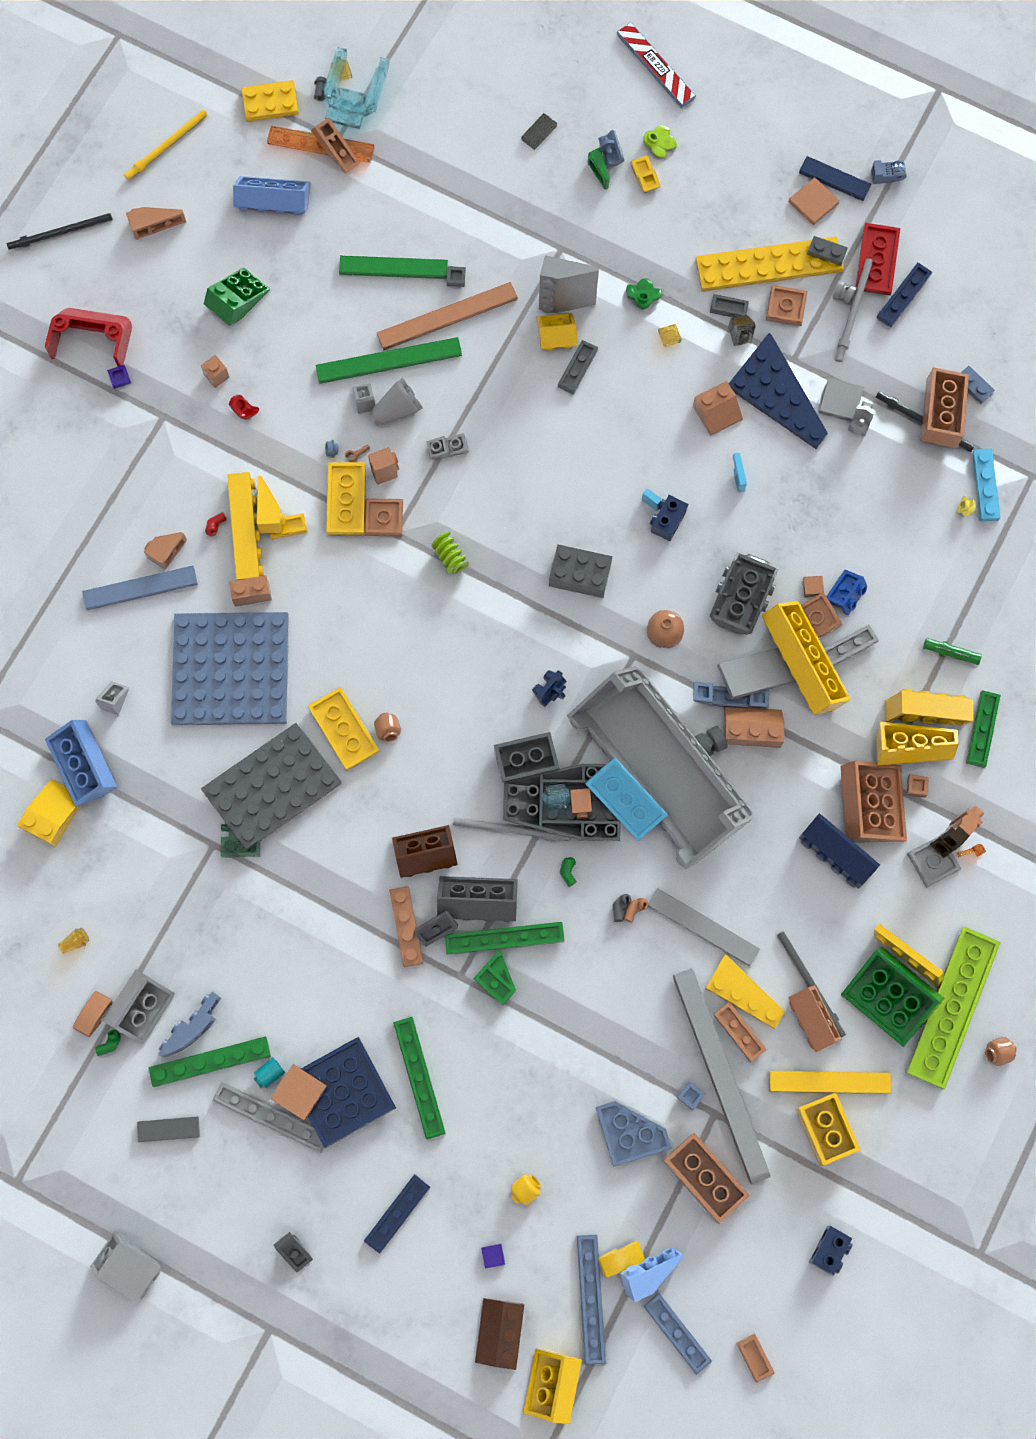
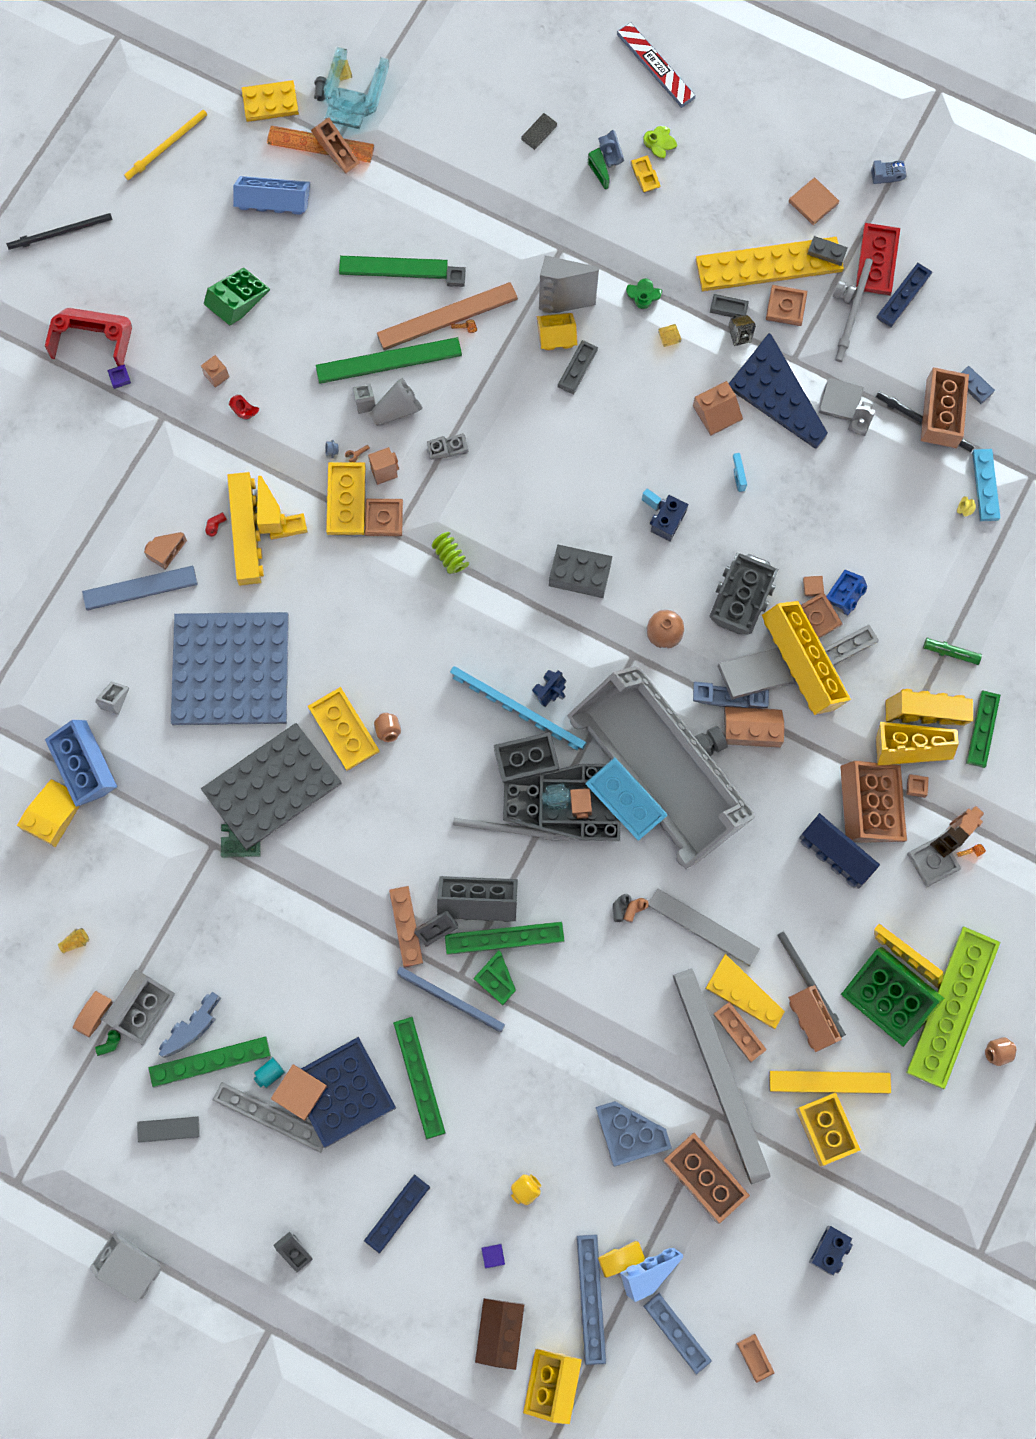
(150, 220): nougat slope -> none
(250, 591): nougat brick -> none
(424, 851): reddish brown slope -> none
(450, 999): none -> sand blue tile
(470, 325): none -> clear orange hand
(510, 705): none -> medium azure plate
(565, 871): green arm -> none
(691, 1095): sand blue plate -> none
(835, 178): dark blue tile -> none

